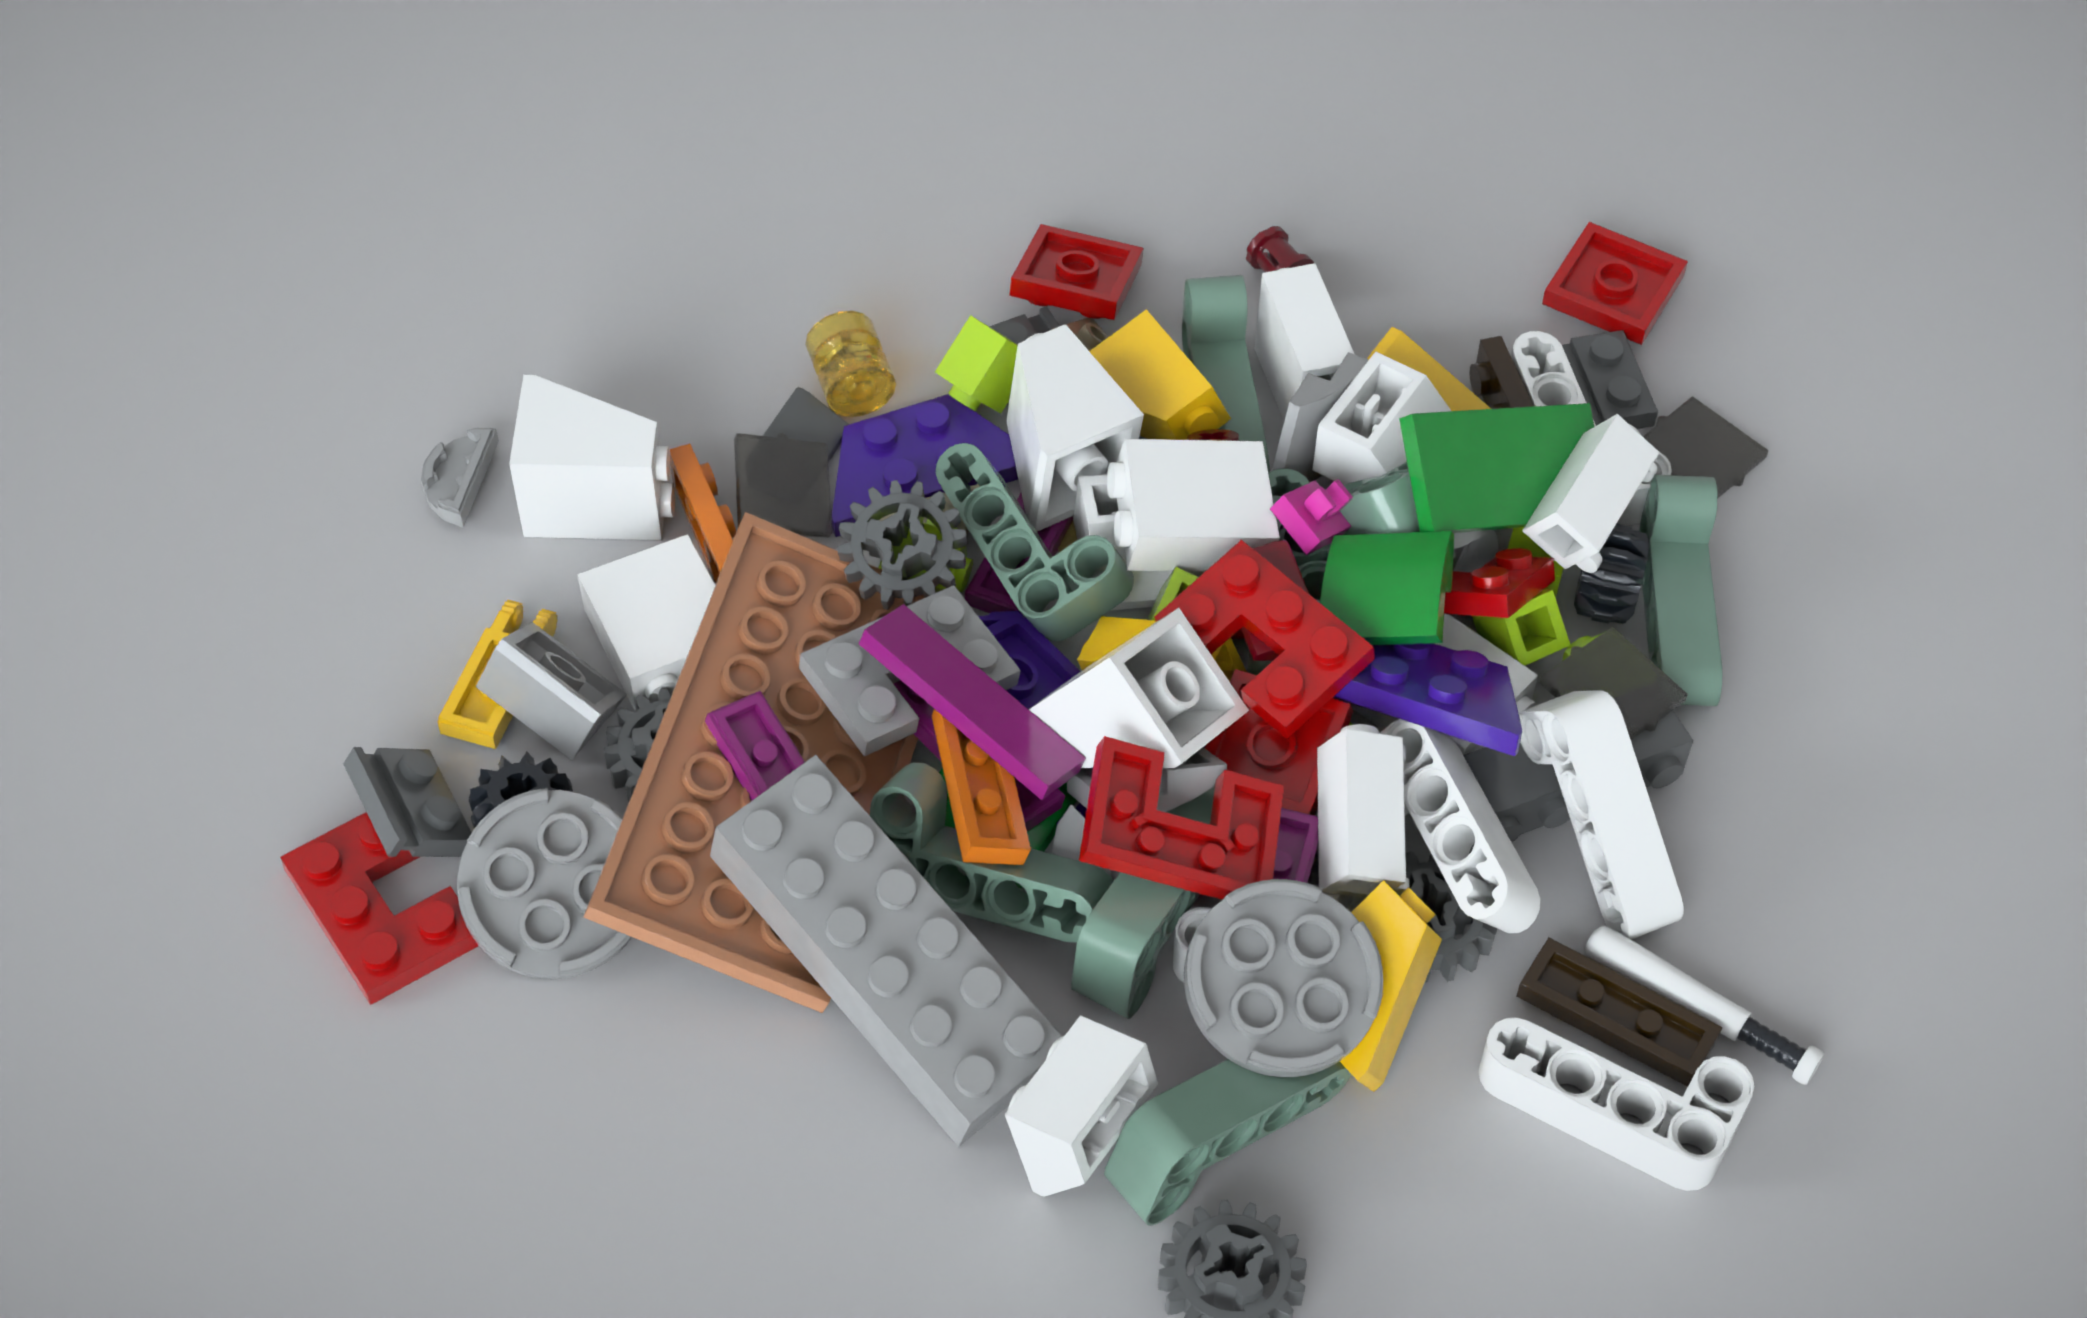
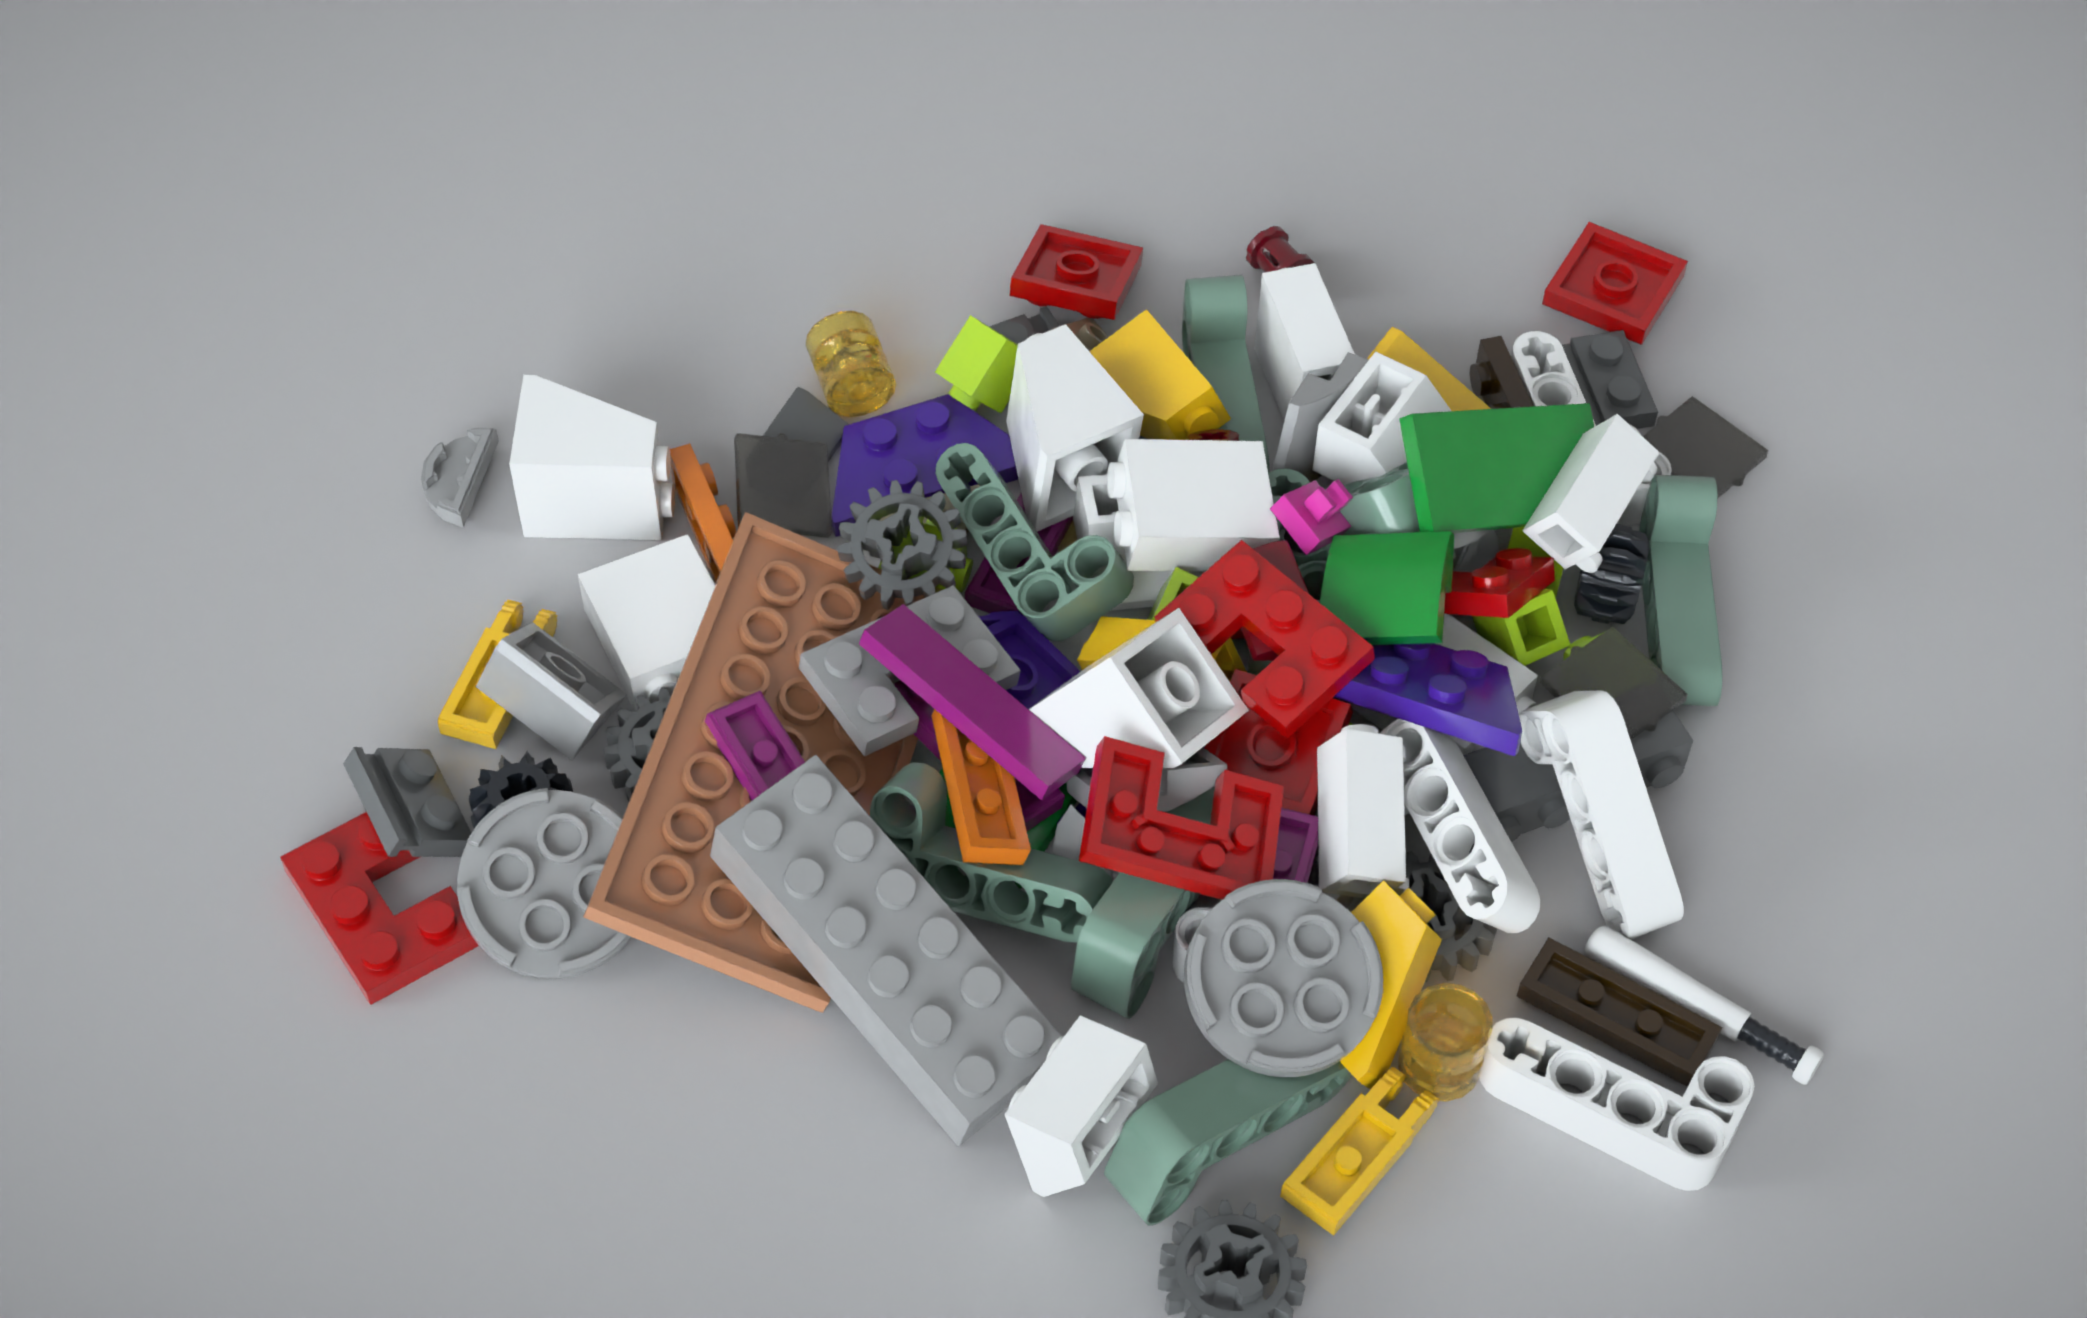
(1356, 1153): none -> yellow hinge
(1445, 1041): none -> clear yellow wheel

